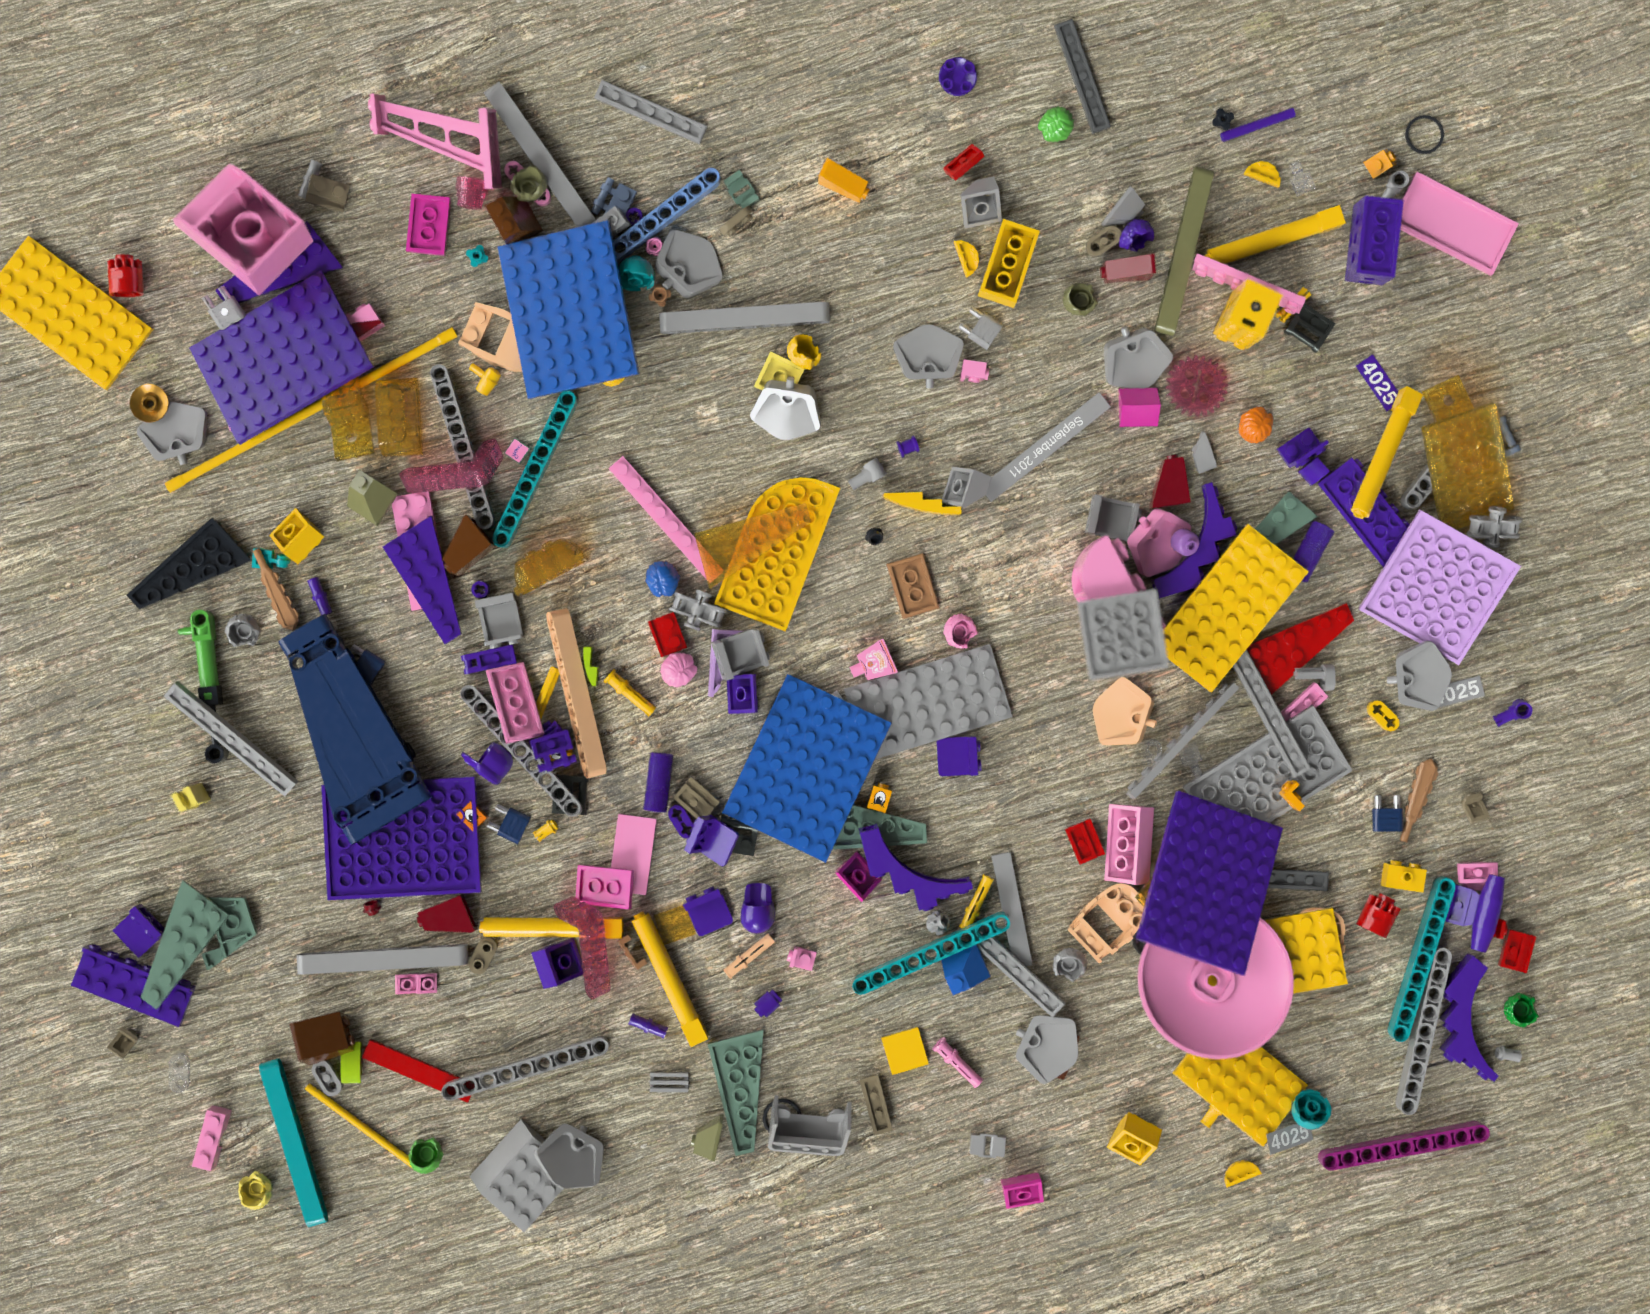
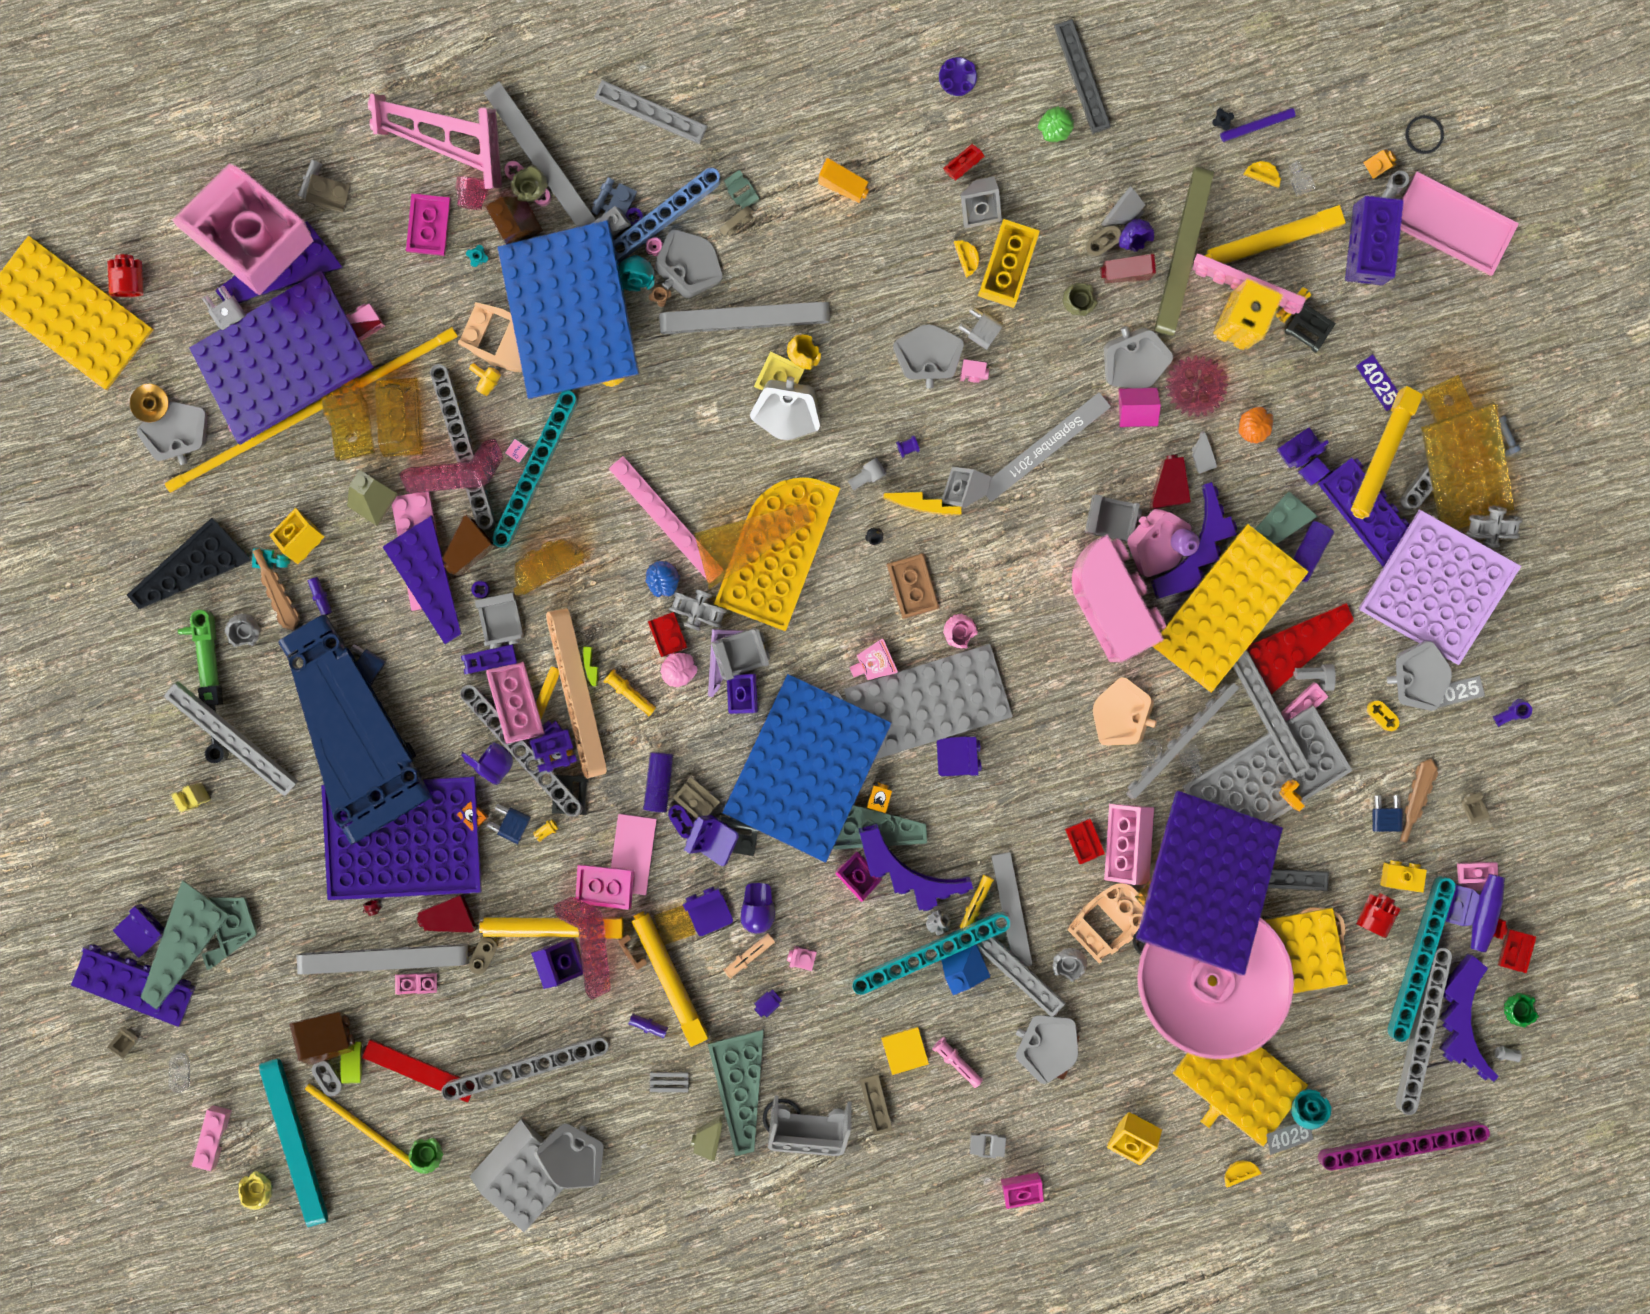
(1122, 634): light grey plate -> none

